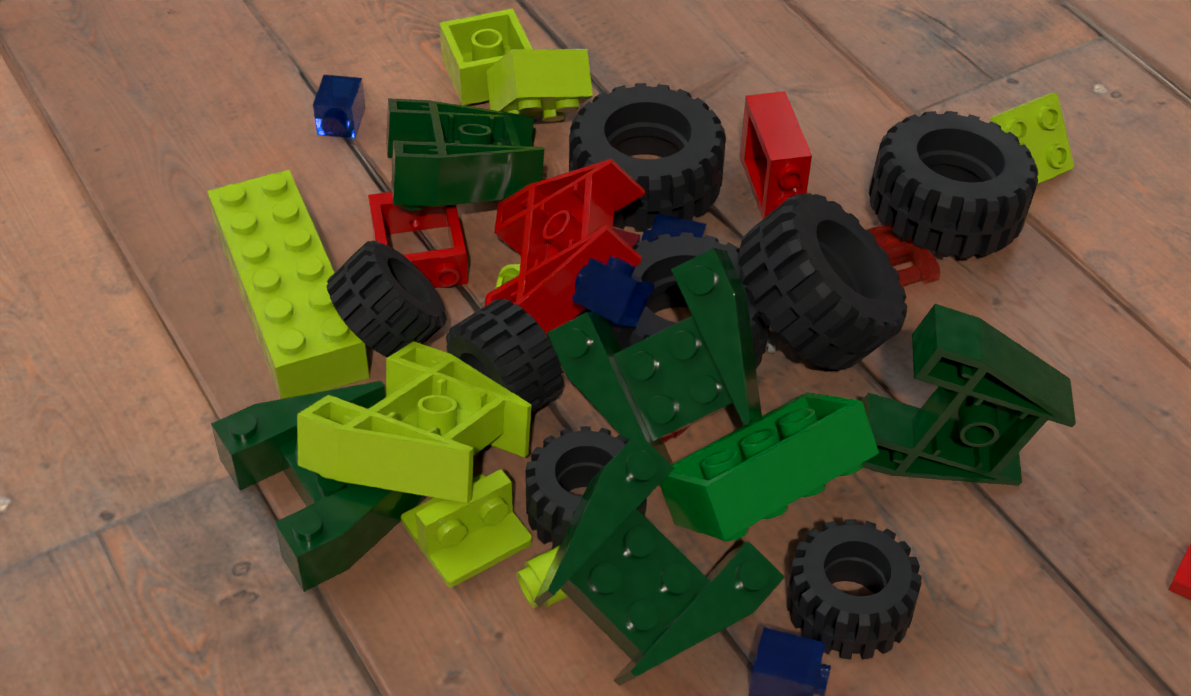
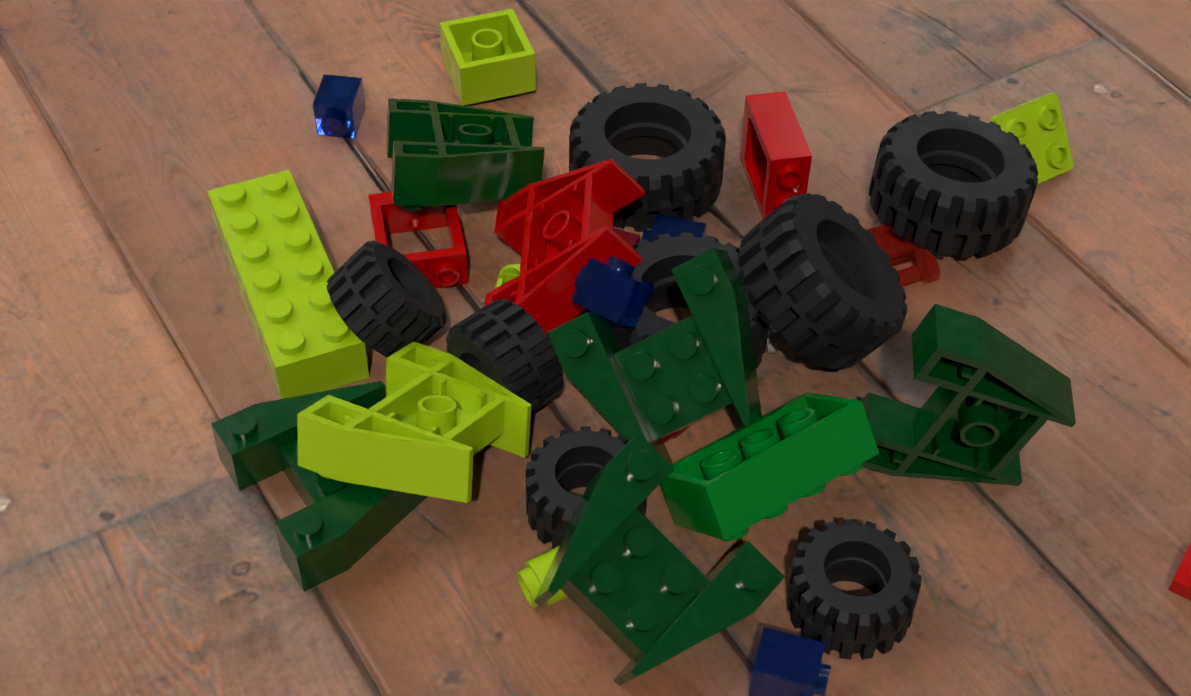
(468, 536): lime bracket -> none
(540, 82): lime brick -> none

